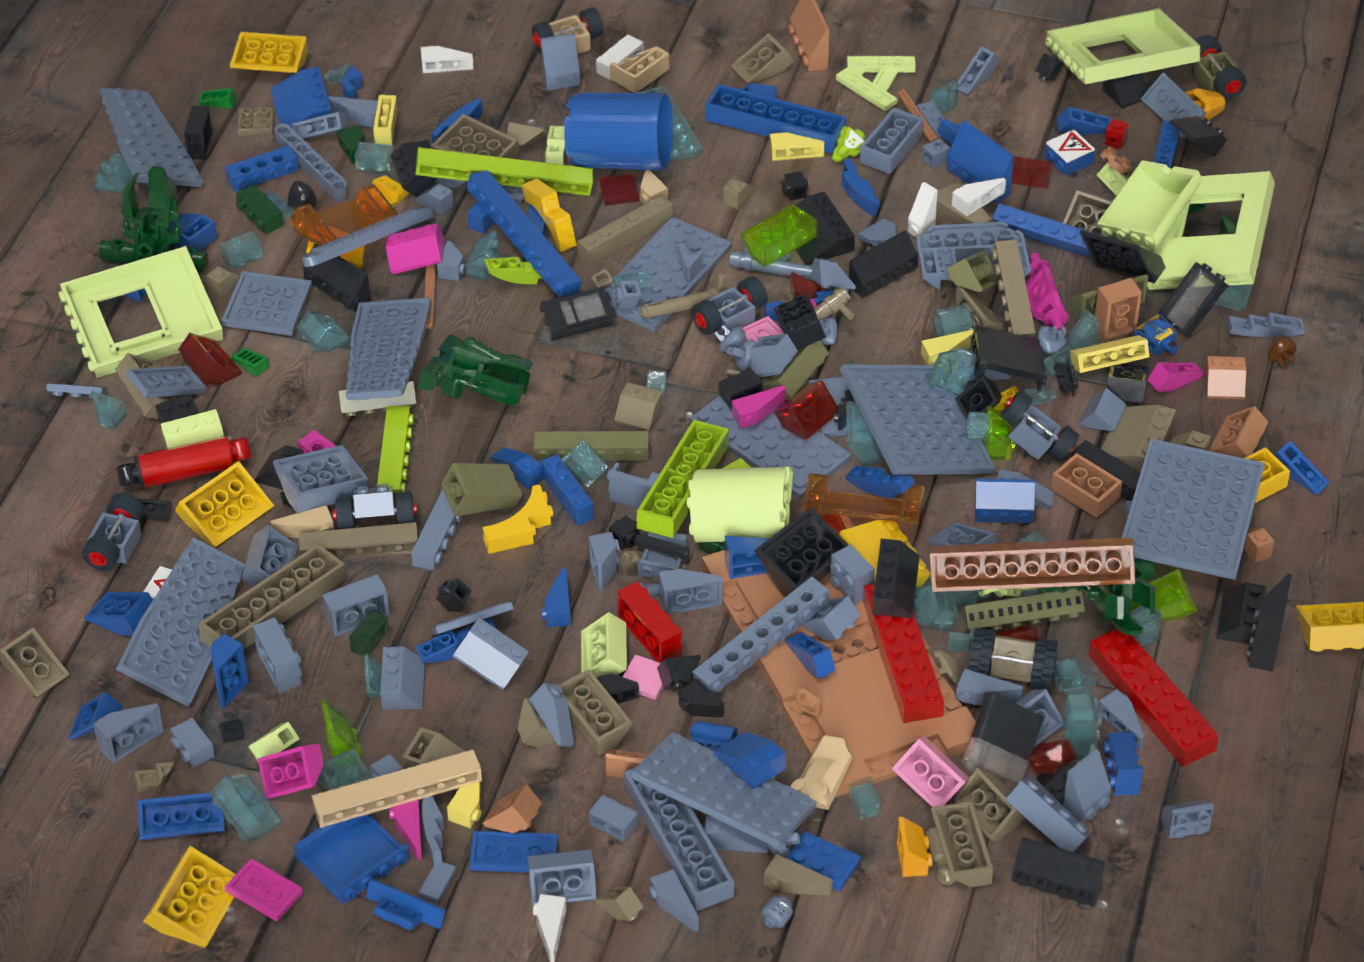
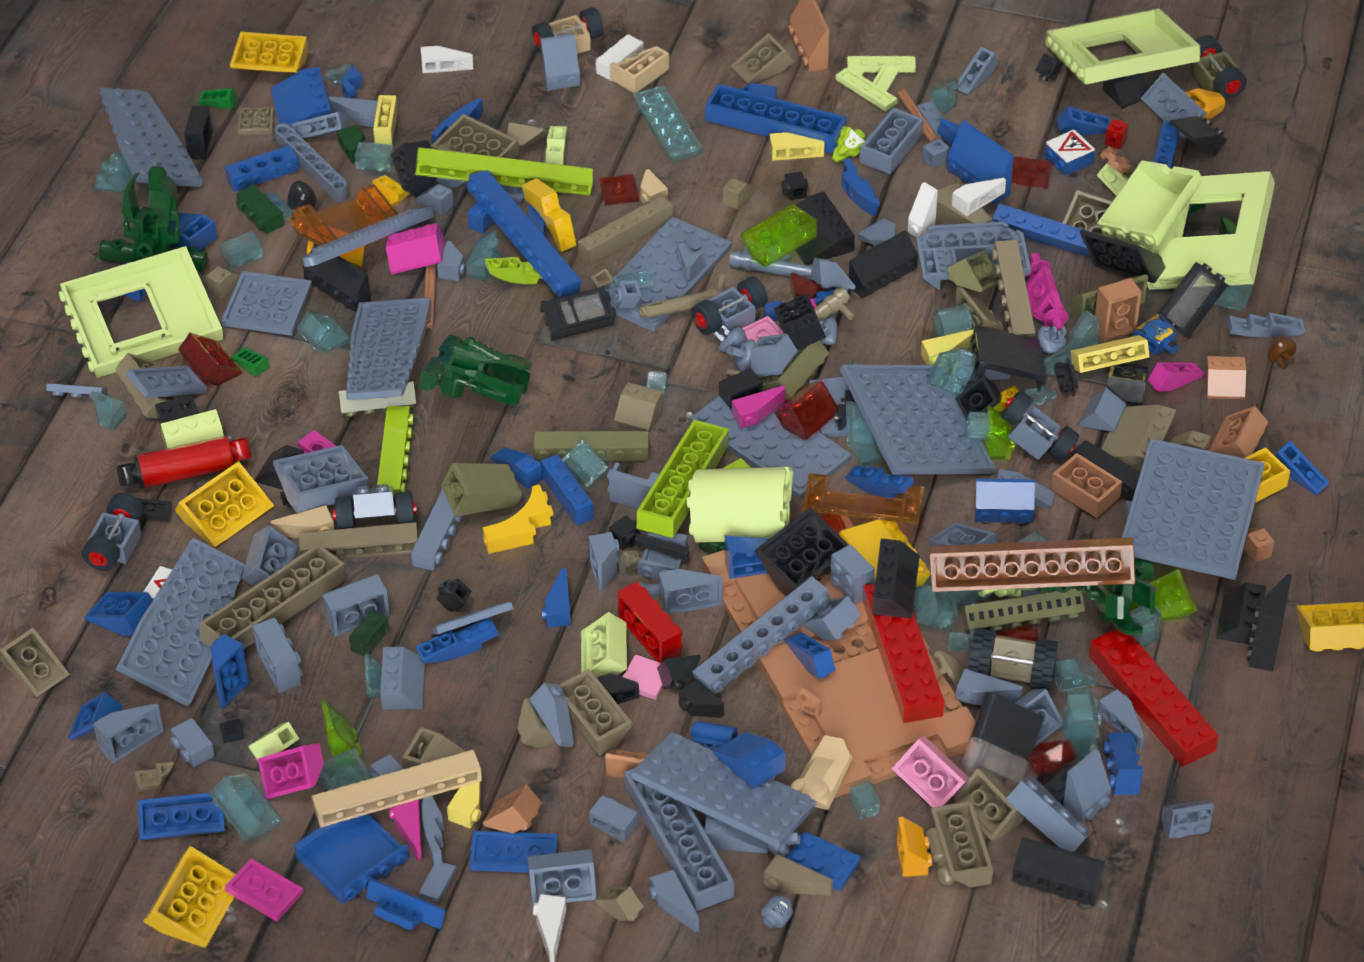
(490, 653): slope -> none
(619, 130): blue container -> none

